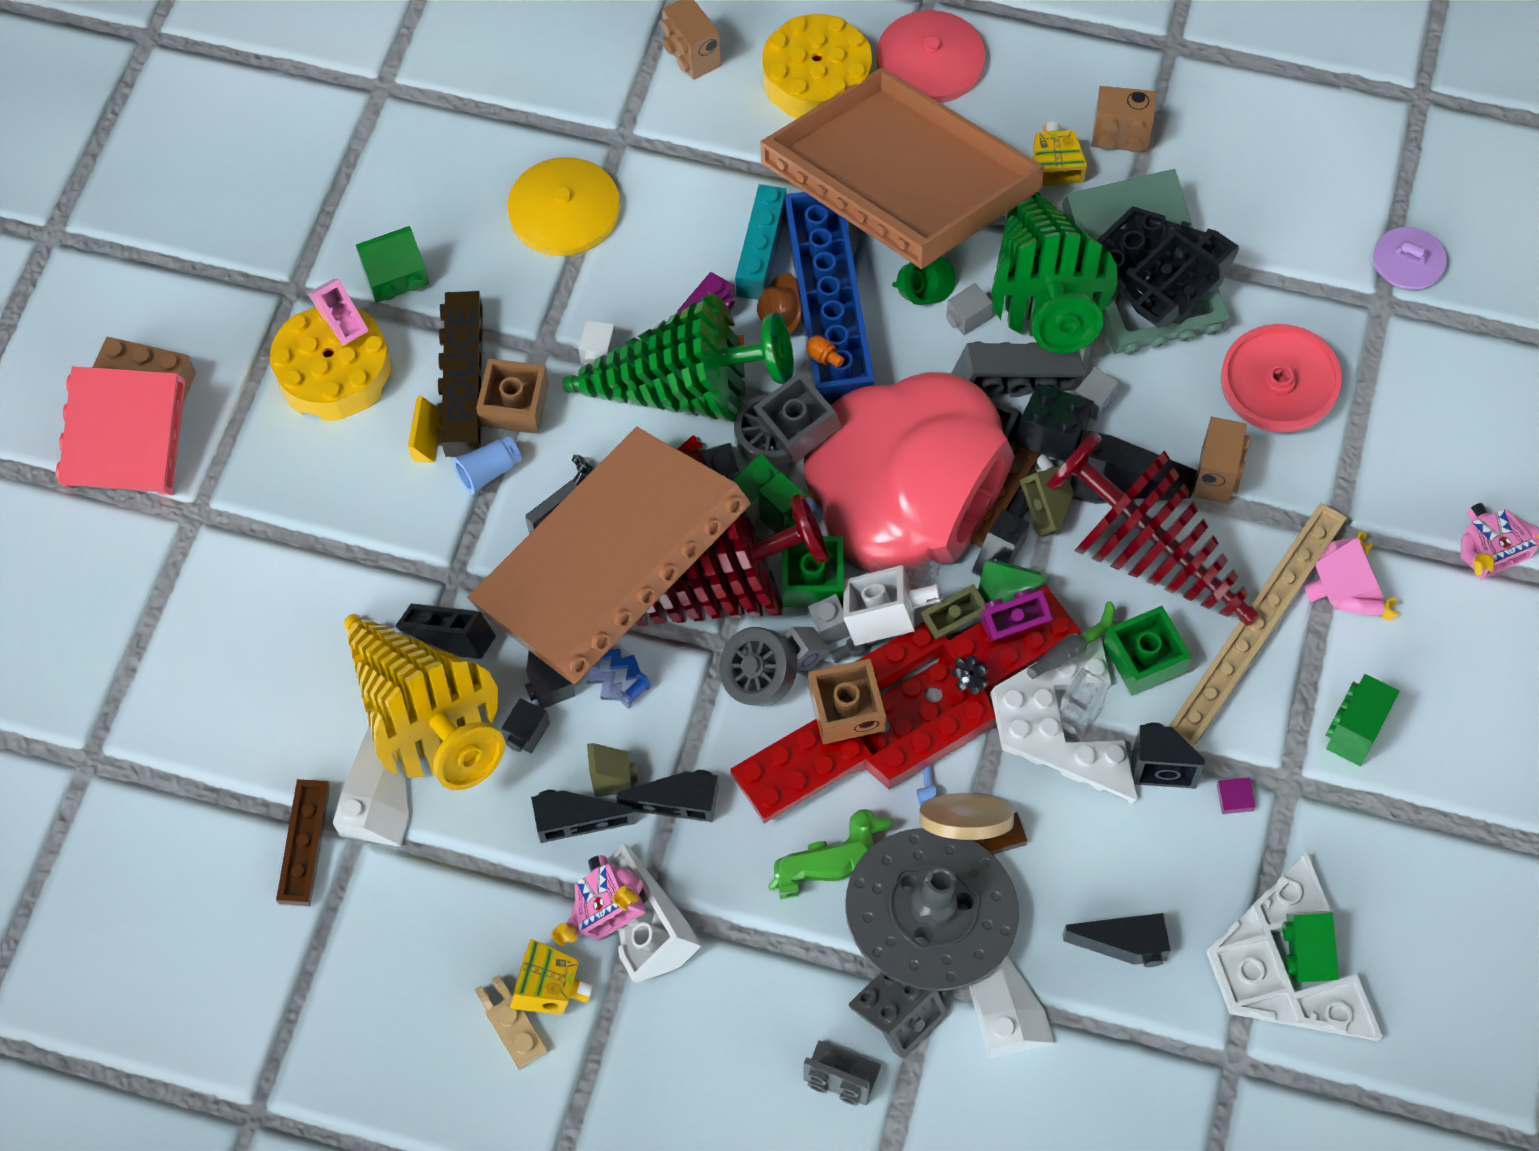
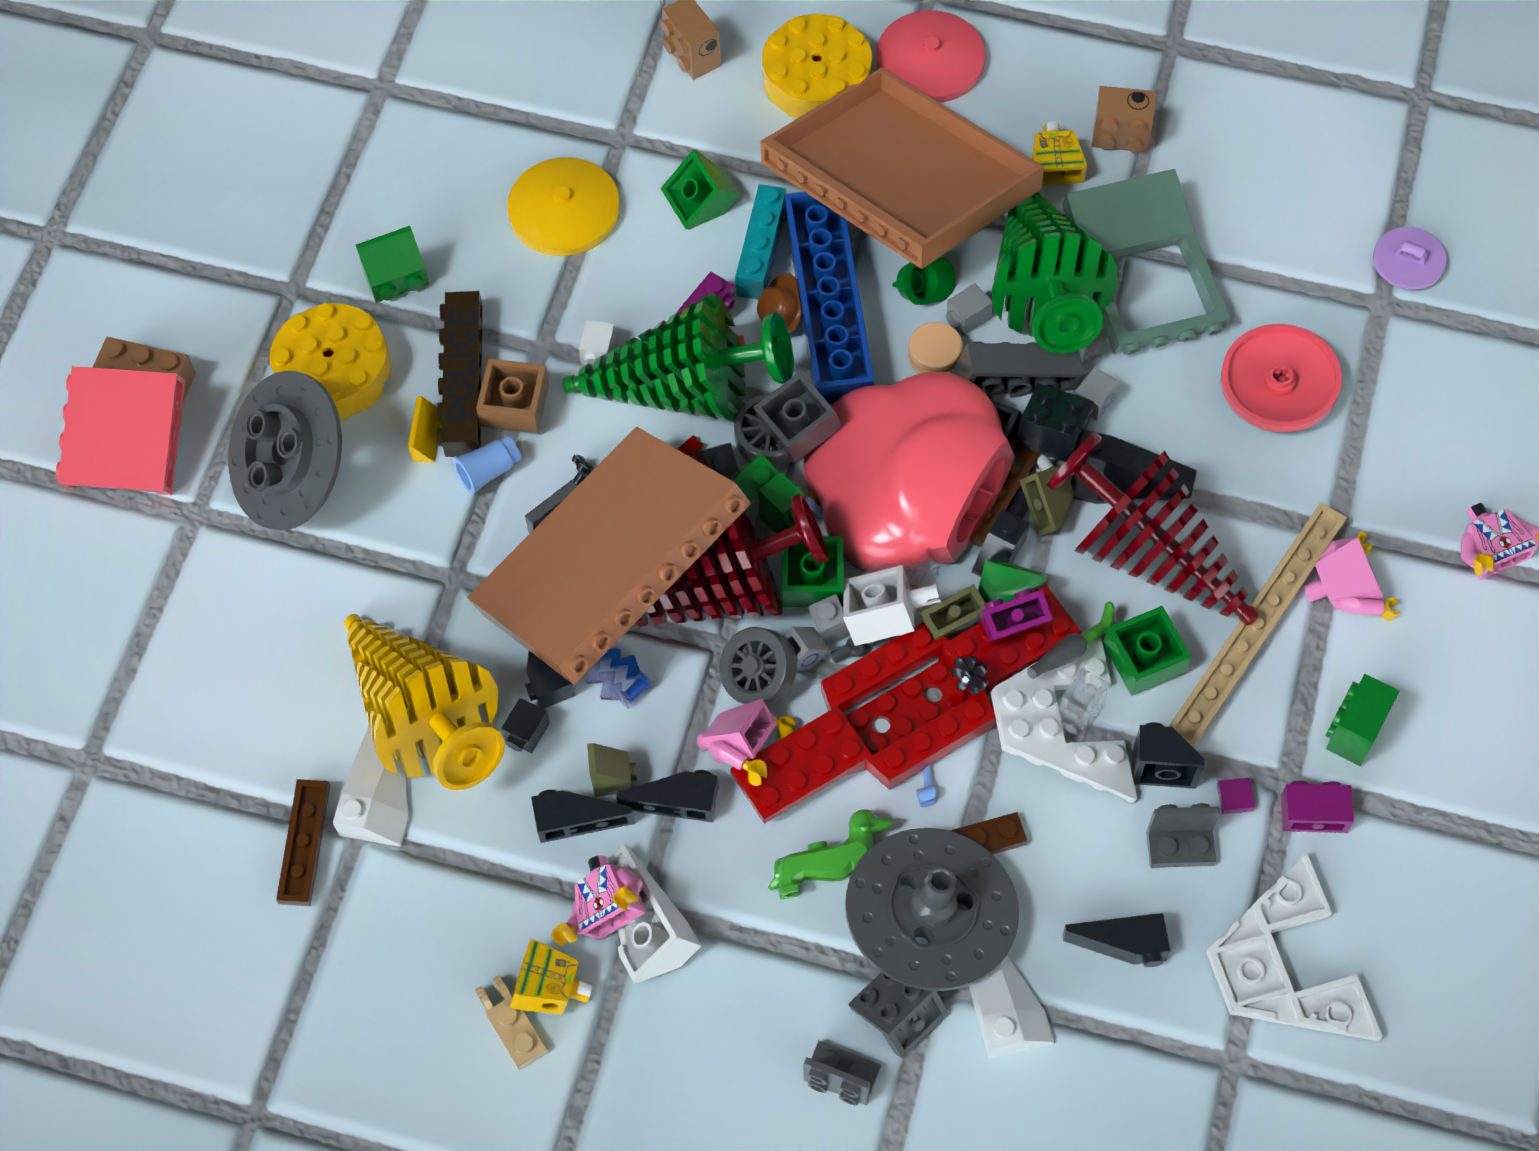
(285, 450): none -> dark grey piece
(338, 311): bright pink arch -> none
(450, 629): black slope -> none
(699, 190): none -> green slope
(740, 735): none -> bright pink torso
(823, 351): orange cylinder -> none
(846, 701): medium nougat brick -> none
(934, 348): none -> light nougat head
(966, 816): tan piece -> none
(1166, 265): black wedge -> none
(1182, 836): none -> dark grey bracket
(1221, 460): medium nougat brick -> none
(1311, 946): green brick -> none
(1317, 807): none -> magenta brick

